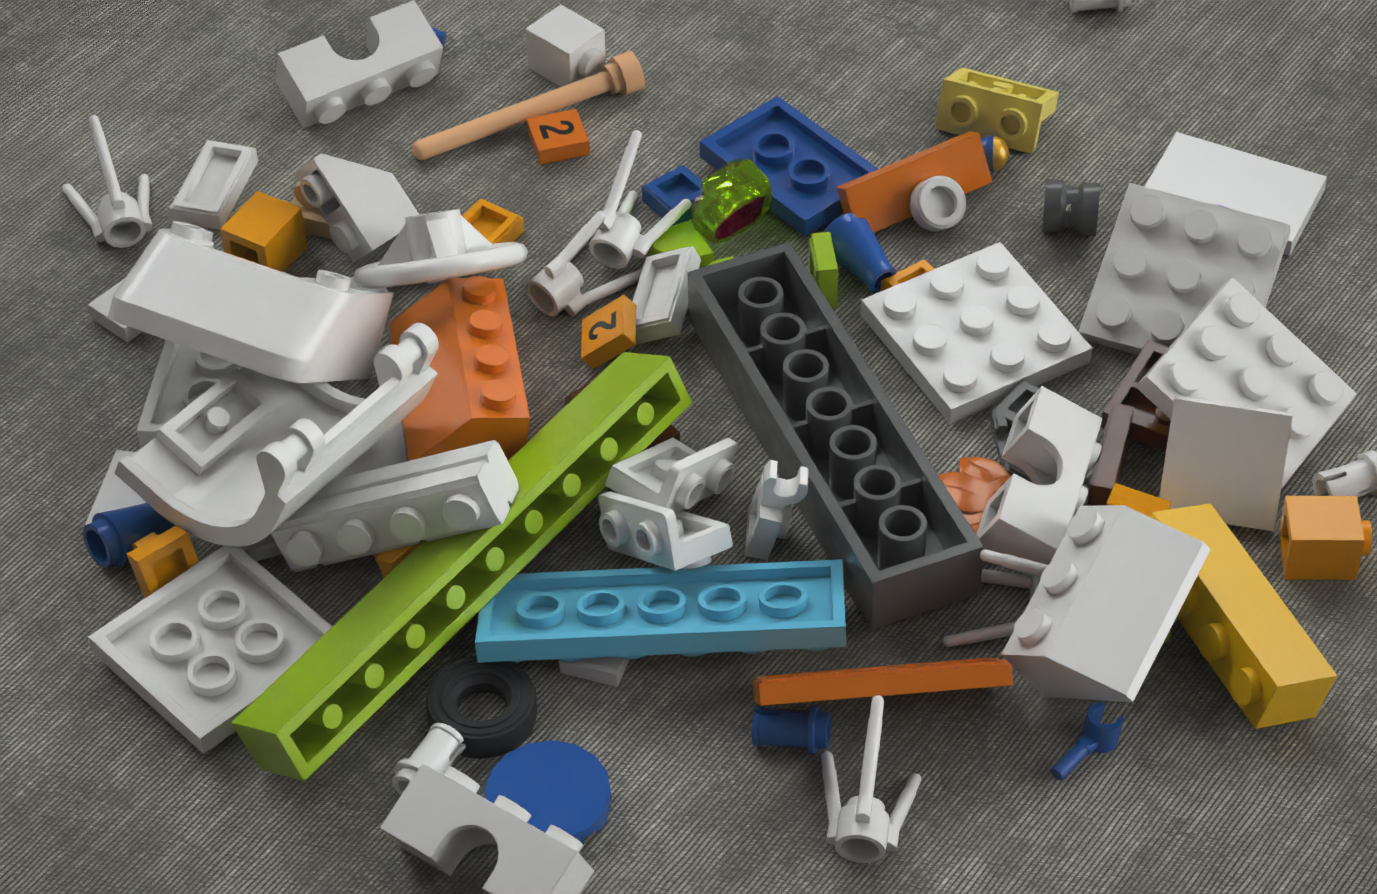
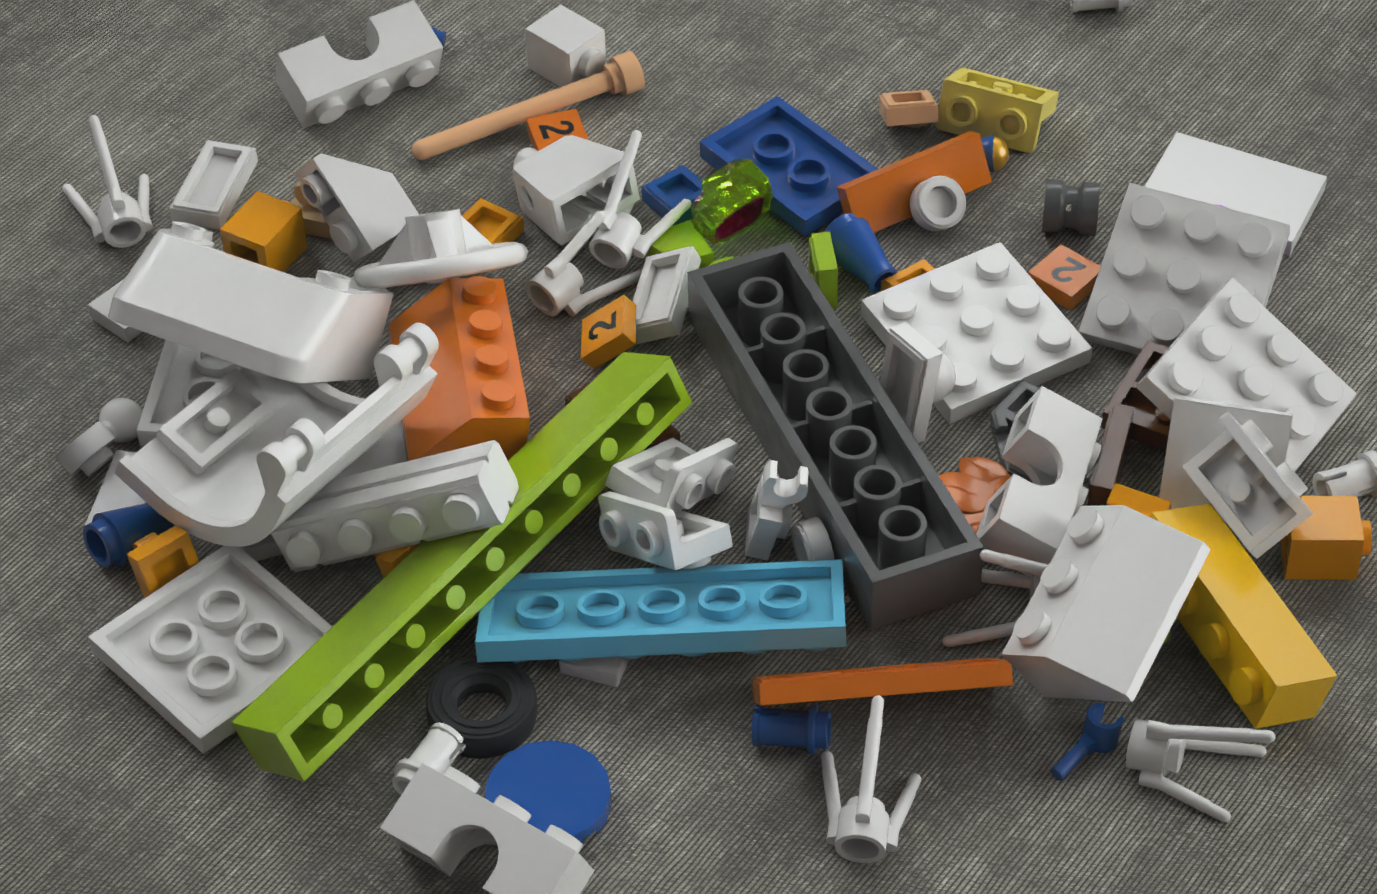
(90, 450): none -> white plate
(568, 184): none -> white torso
(811, 540): none -> white tile
(908, 108): none -> light nougat tile
(915, 376): none -> white tile
(1065, 276): none -> orange tile
(1161, 747): none -> white plant
(1246, 486): none -> white bracket

